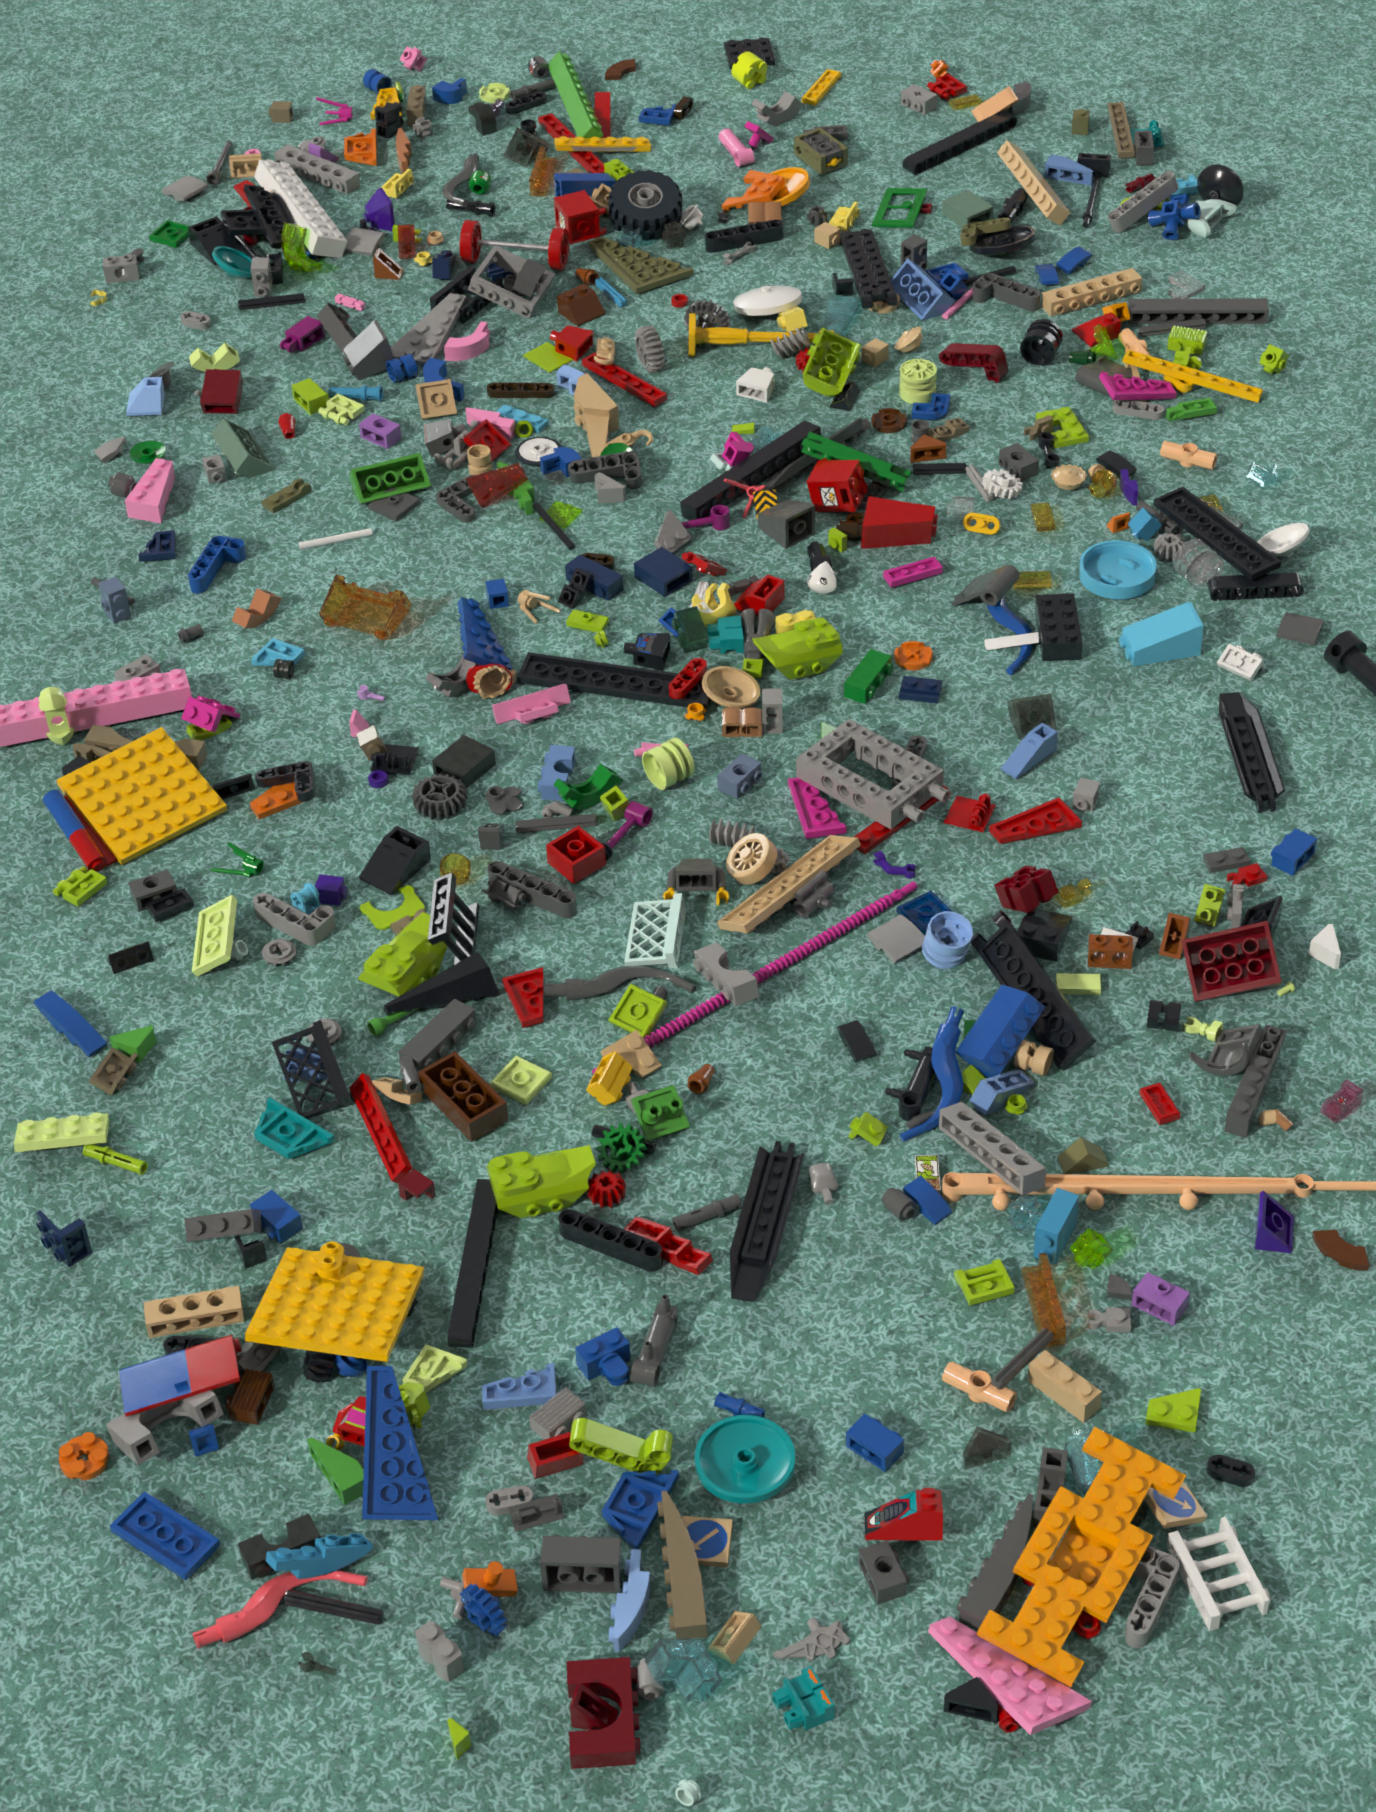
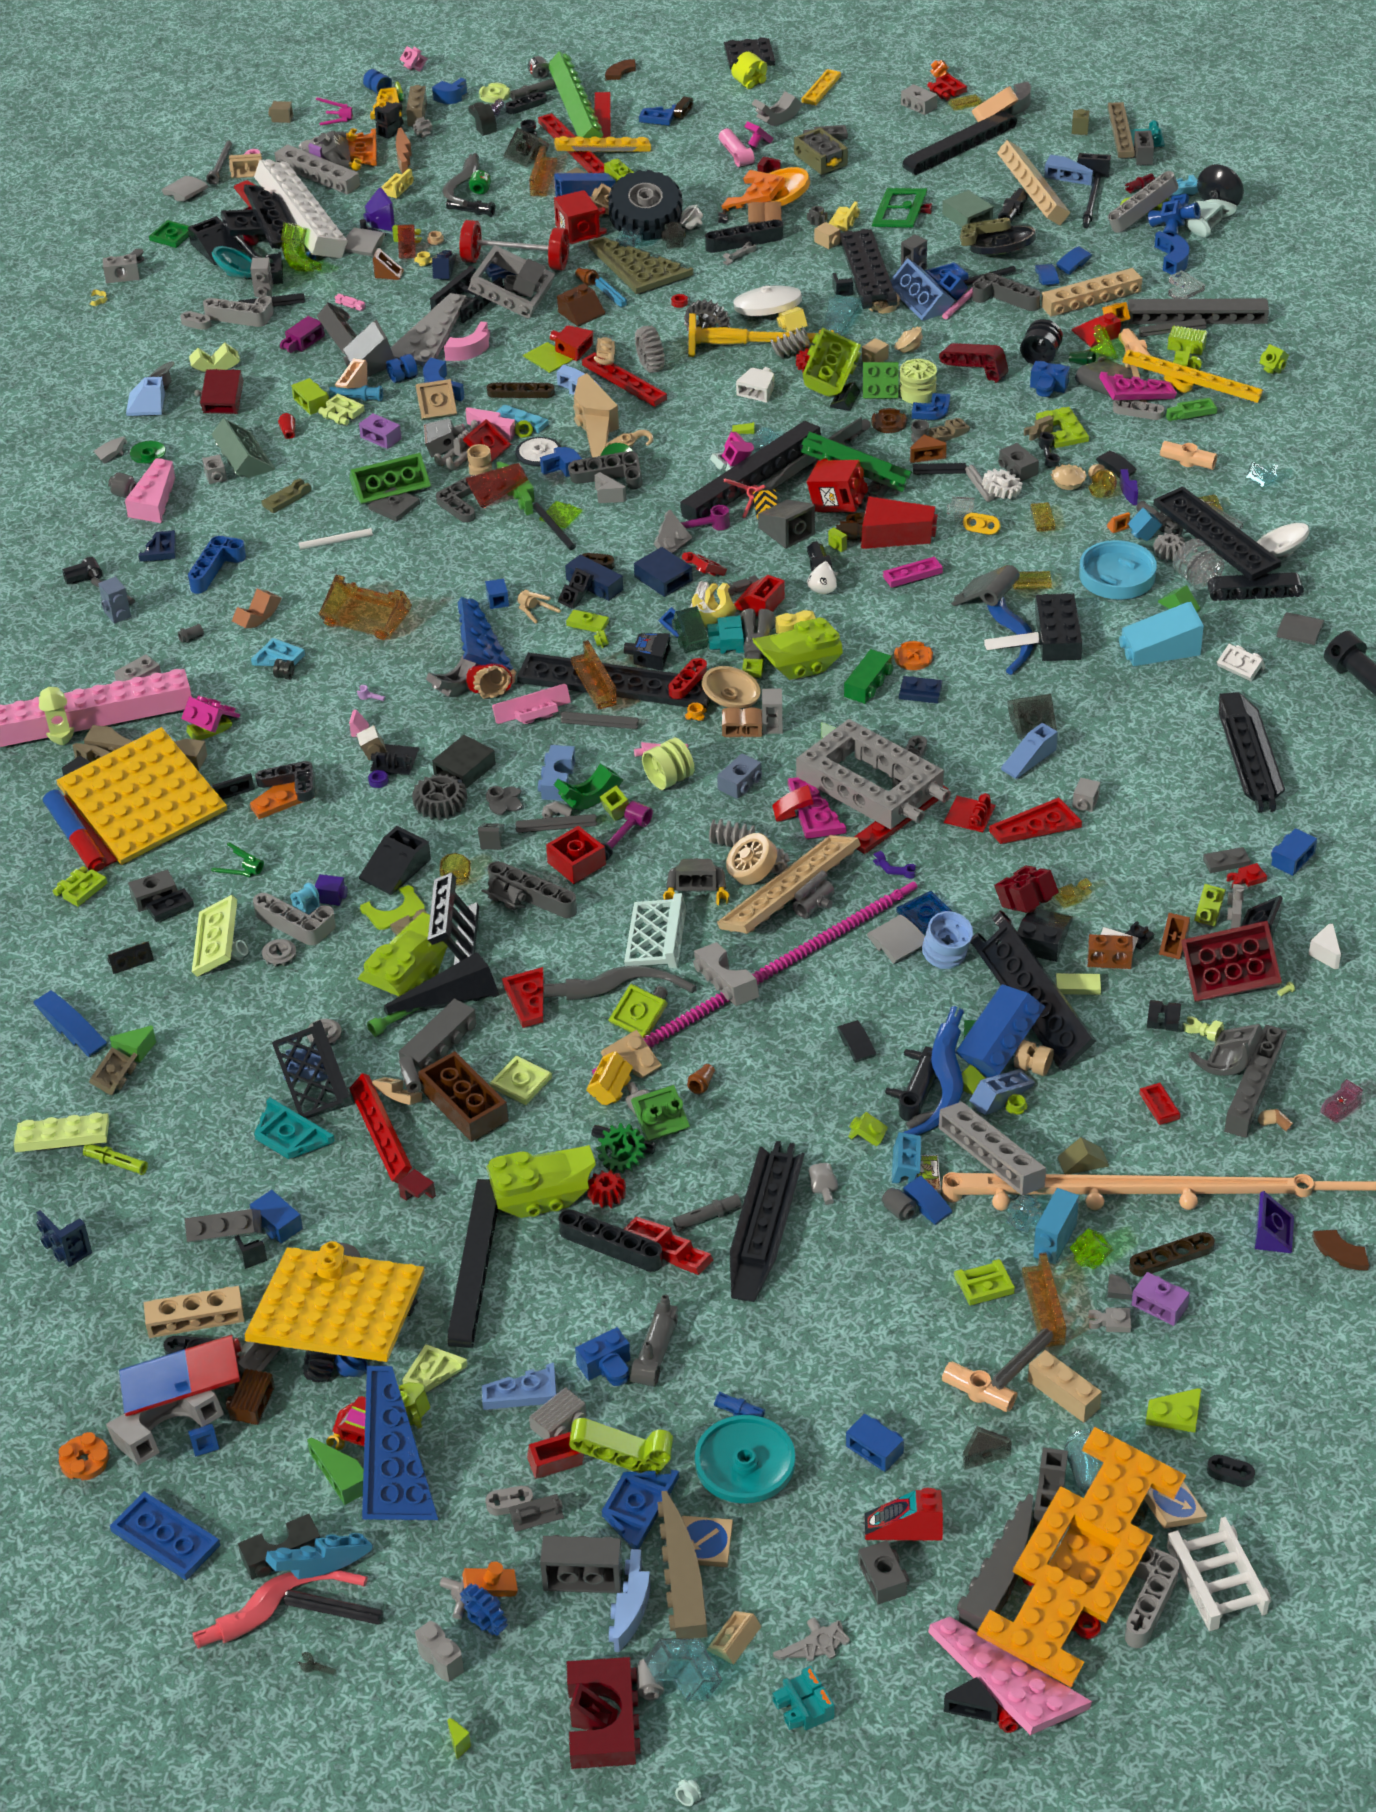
(86, 570): none -> black piece
(240, 312): none -> light grey beam
(336, 148): none -> dark grey torso
(354, 376): none -> light nougat slope
(595, 677): none -> clear orange fence
(600, 720): none -> dark grey axle
(768, 165): none -> dark red panel
(797, 799): none -> red slope
(880, 379): none -> bright green plate
(906, 1157): none -> dark azure hinge
(1049, 378): none -> blue brick
(1173, 1257): none -> dark brown beam
(1177, 252): none -> blue arch
(1179, 597): none -> bright green slope

